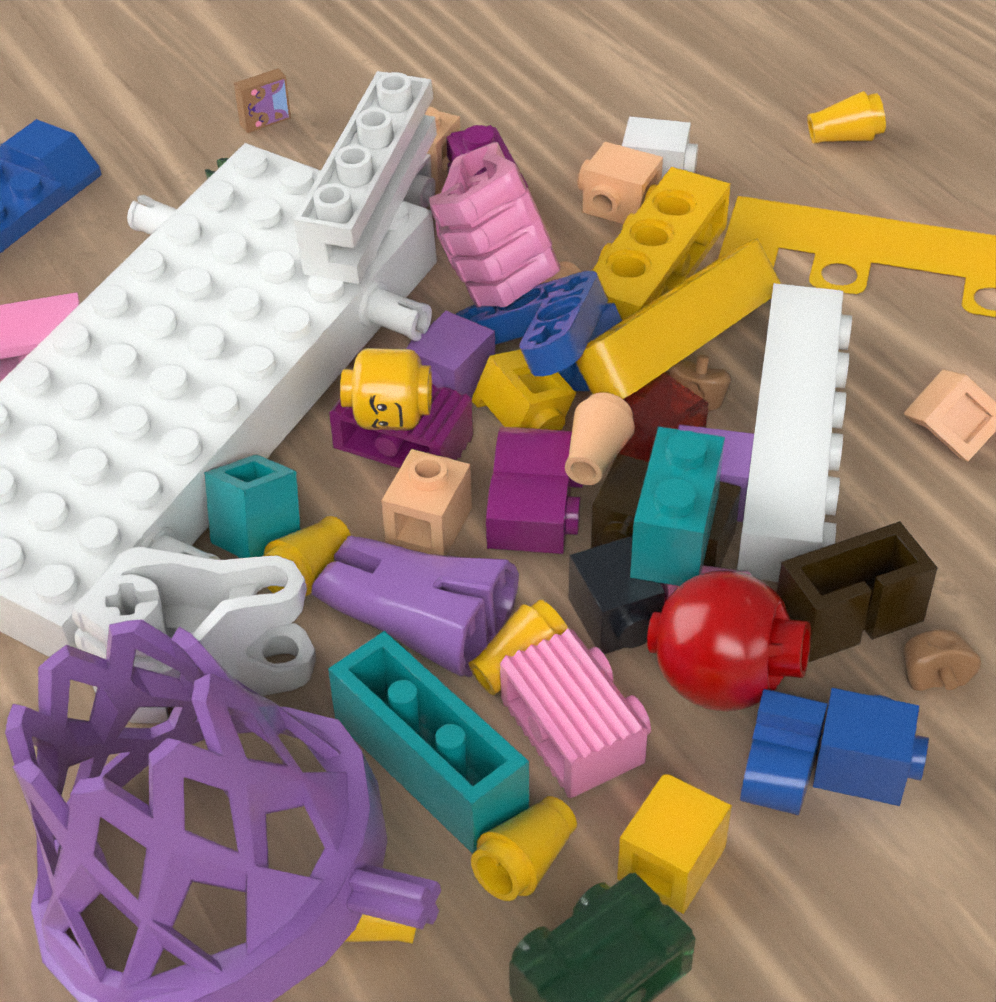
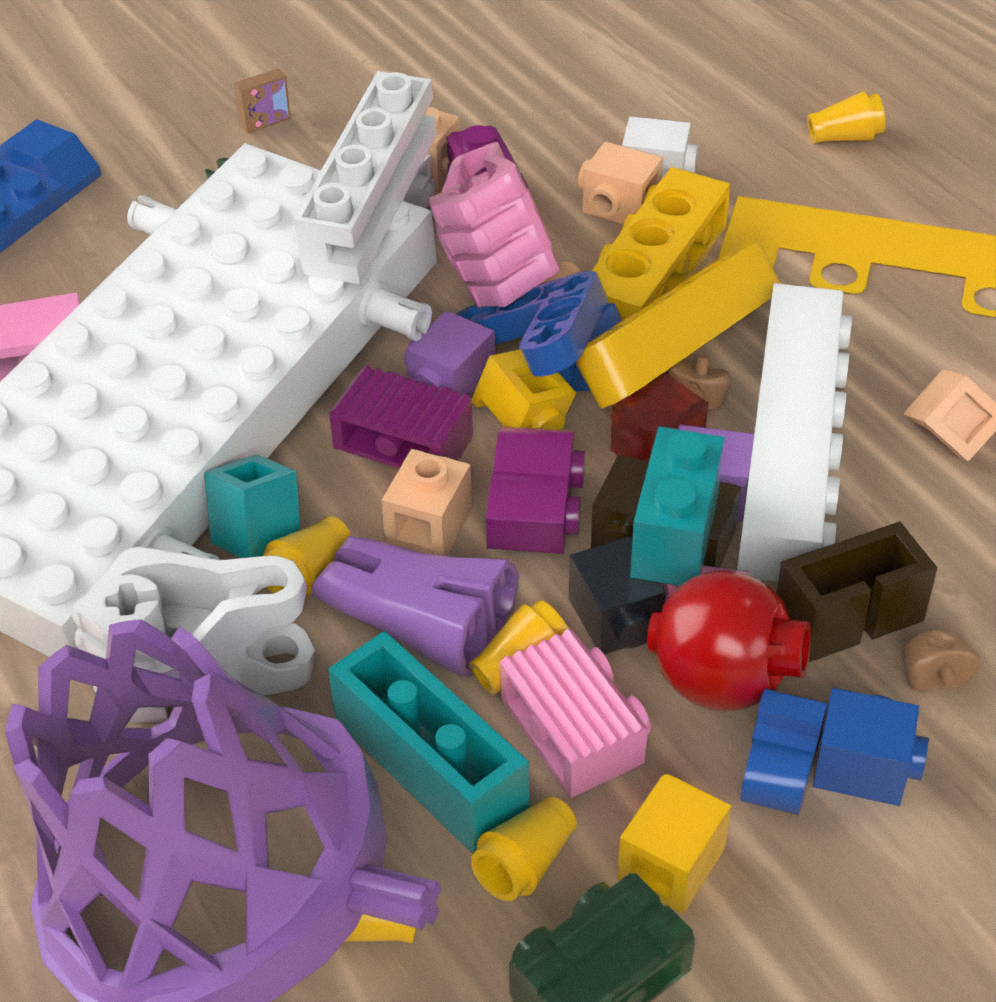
(387, 389): yellow head -> none
(598, 434): light nougat cone -> none

